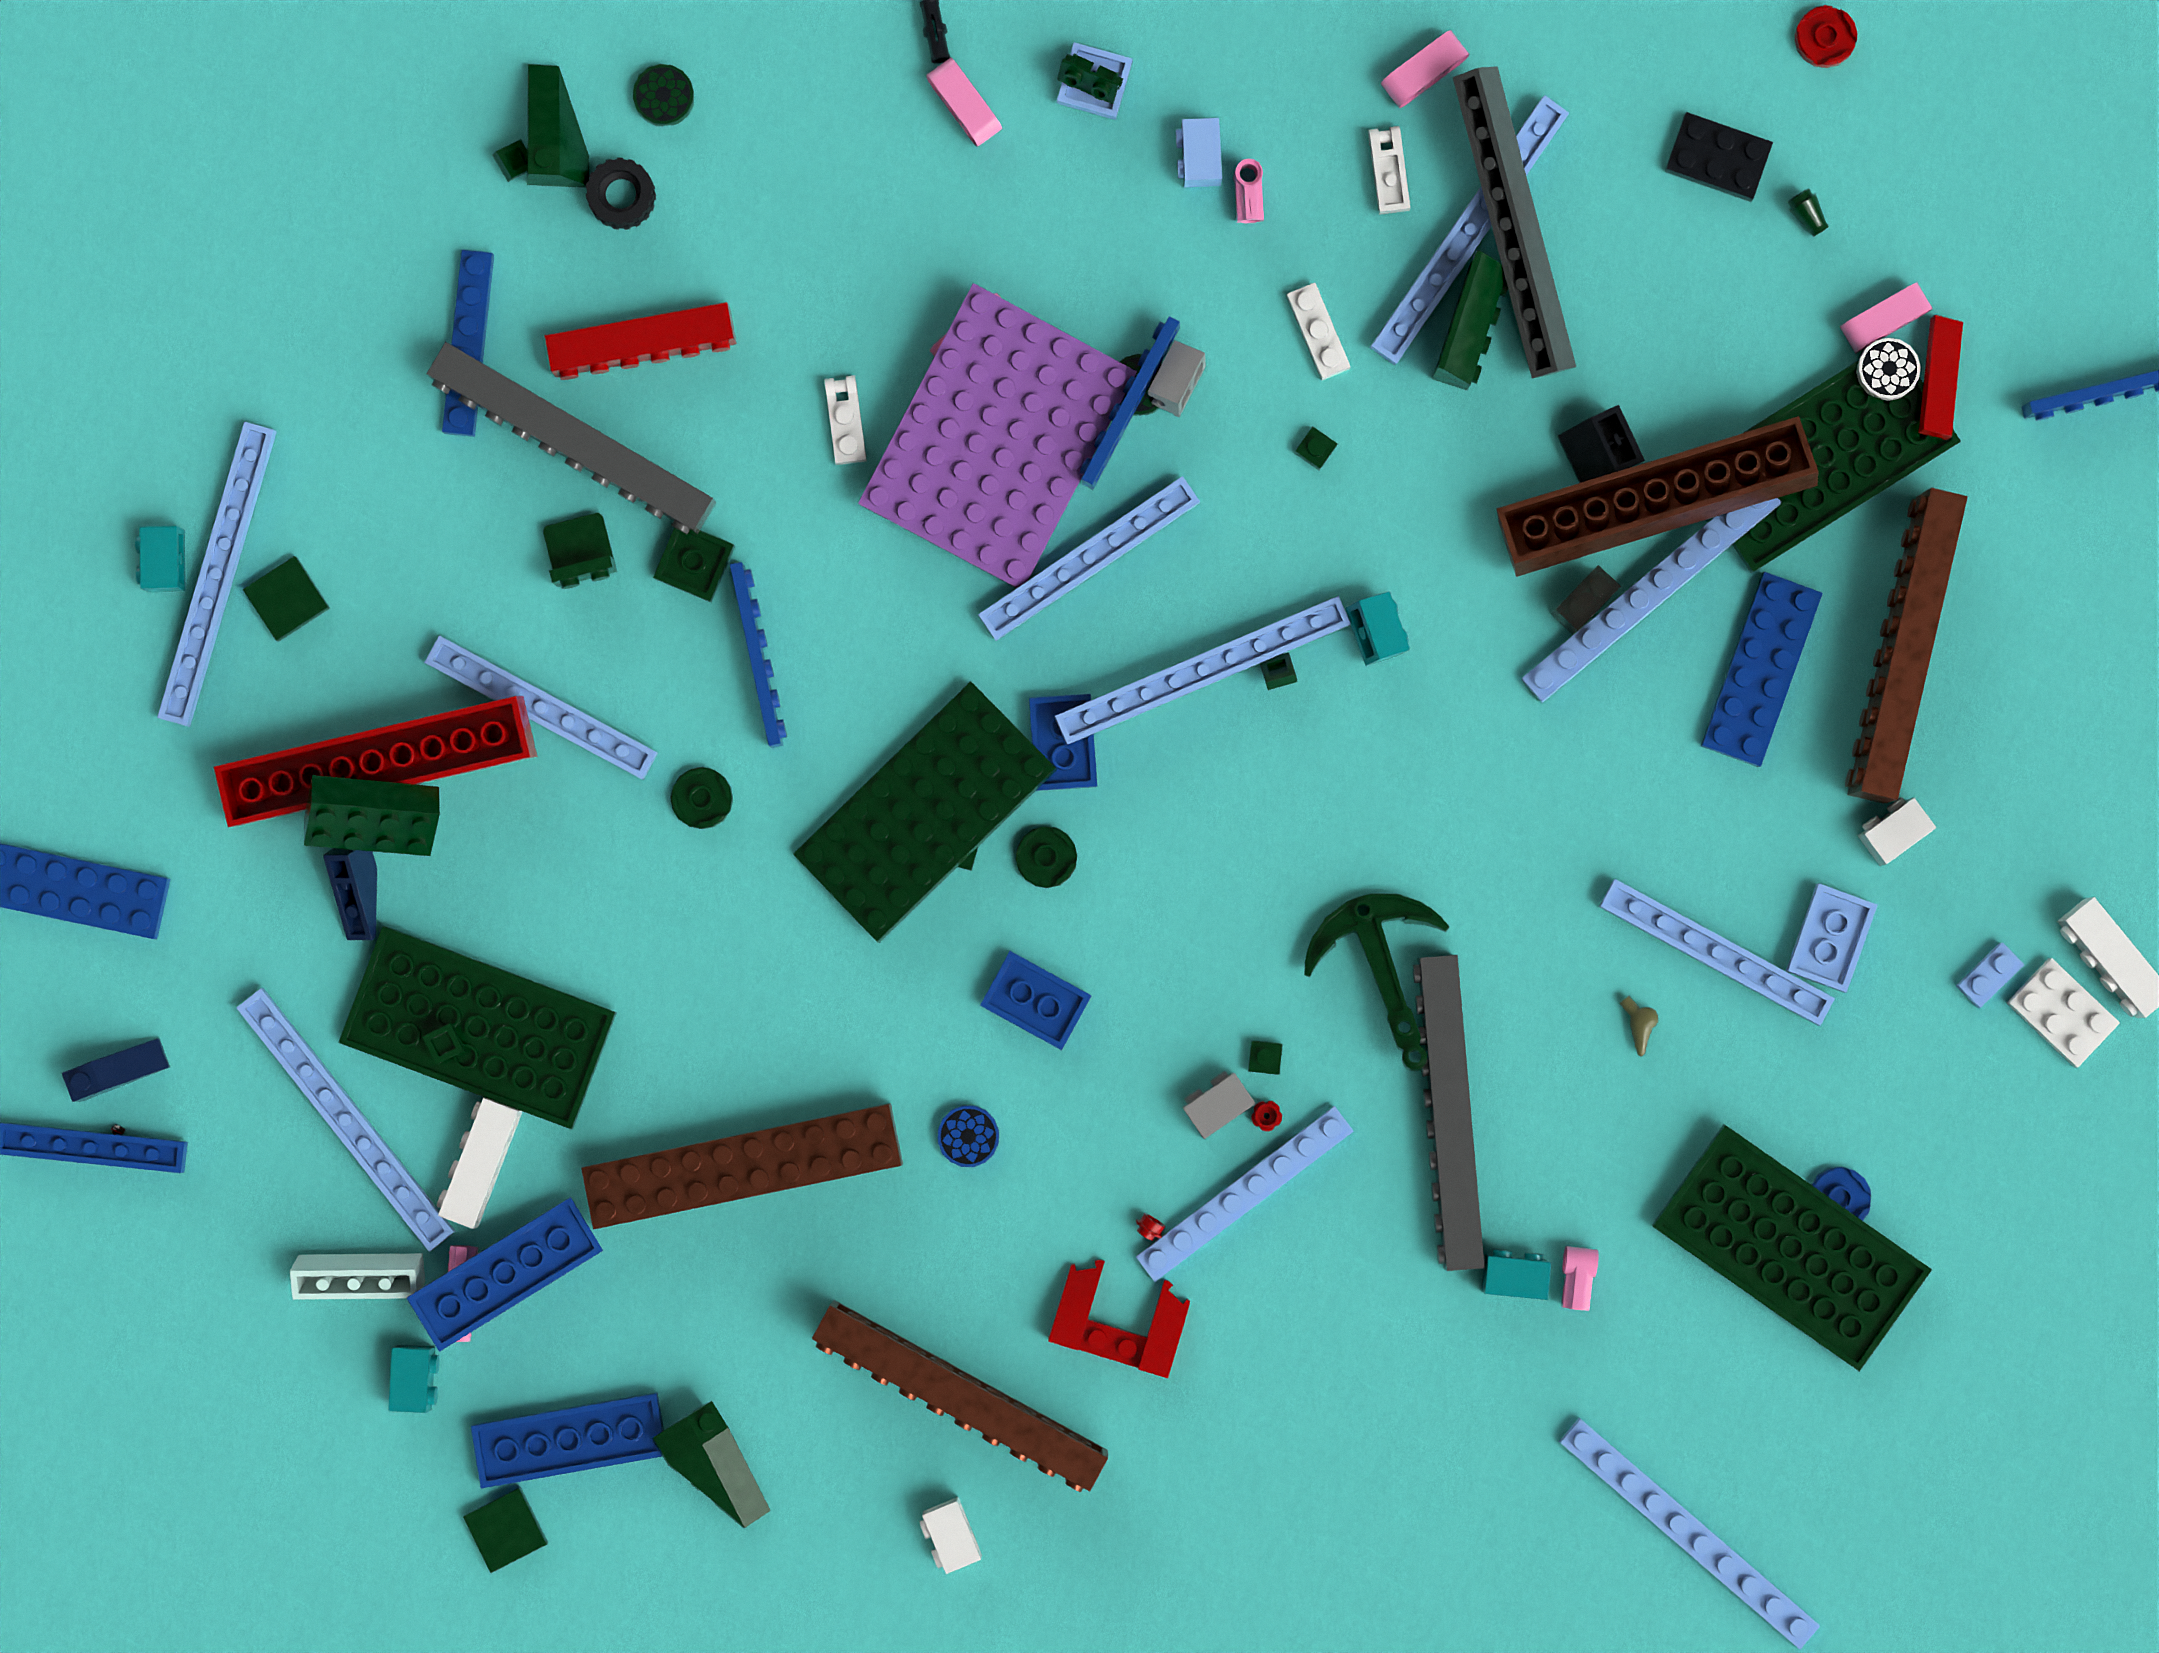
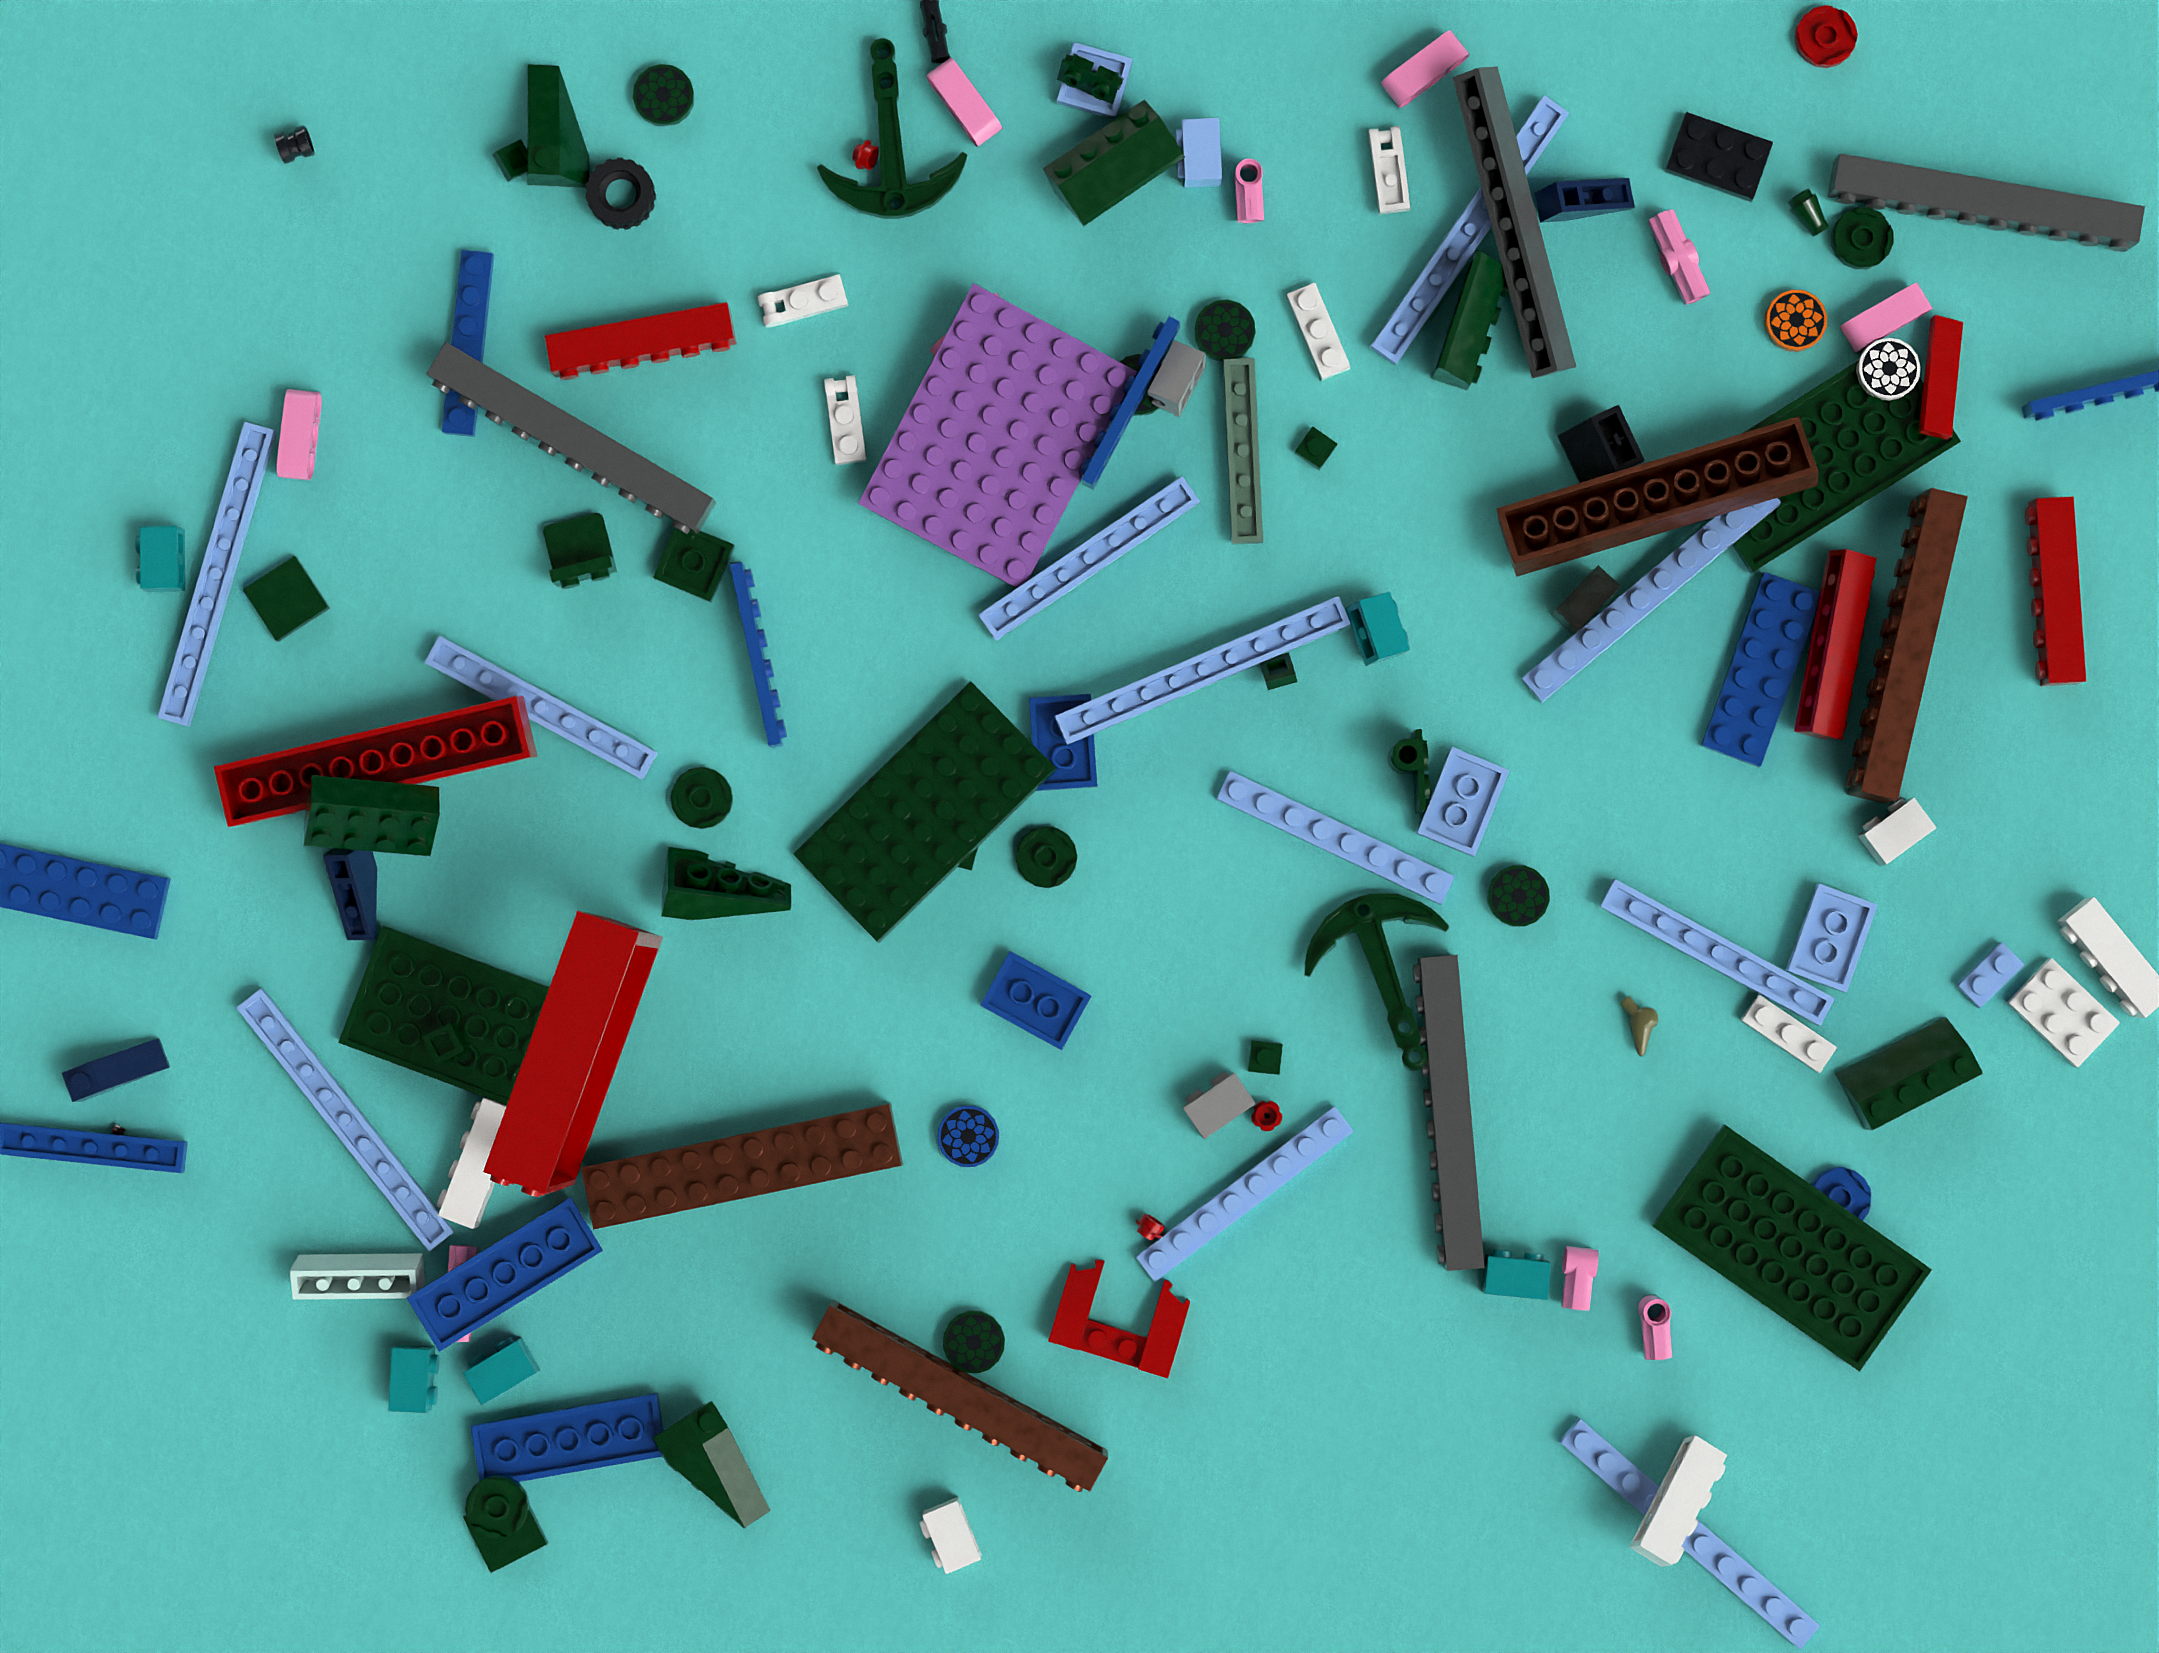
(294, 144): none -> black wheel
(299, 434): none -> bright pink beam
(497, 1506): none -> dark green tile
(500, 1371): none -> teal brick
(572, 1055): none -> red door
(707, 889): none -> dark green wedge
(803, 301): none -> white plate
(865, 155): none -> red plate
(877, 200): none -> dark green piece
(973, 1341): none -> tile
(1113, 163): none -> dark green slope
(1224, 330): none -> tile
(1243, 451): none -> sand green plate
(1335, 837): none -> light blue plate
(1419, 752): none -> dark green piece
(1462, 801): none -> light blue plate
(1518, 896): none -> tile
(1583, 199): none -> dark blue slope
(1656, 1330): none -> bright pink piece
(1678, 257): none -> bright pink piece
(1679, 1501): none -> white brick
(1788, 1033): none -> white plate
(1795, 320): none -> tile
(1835, 644): none -> red brick
(1862, 238): none -> dark green tile
(1908, 1074): none -> dark green slope
(1986, 202): none -> dark grey brick
(2056, 591): none -> red brick

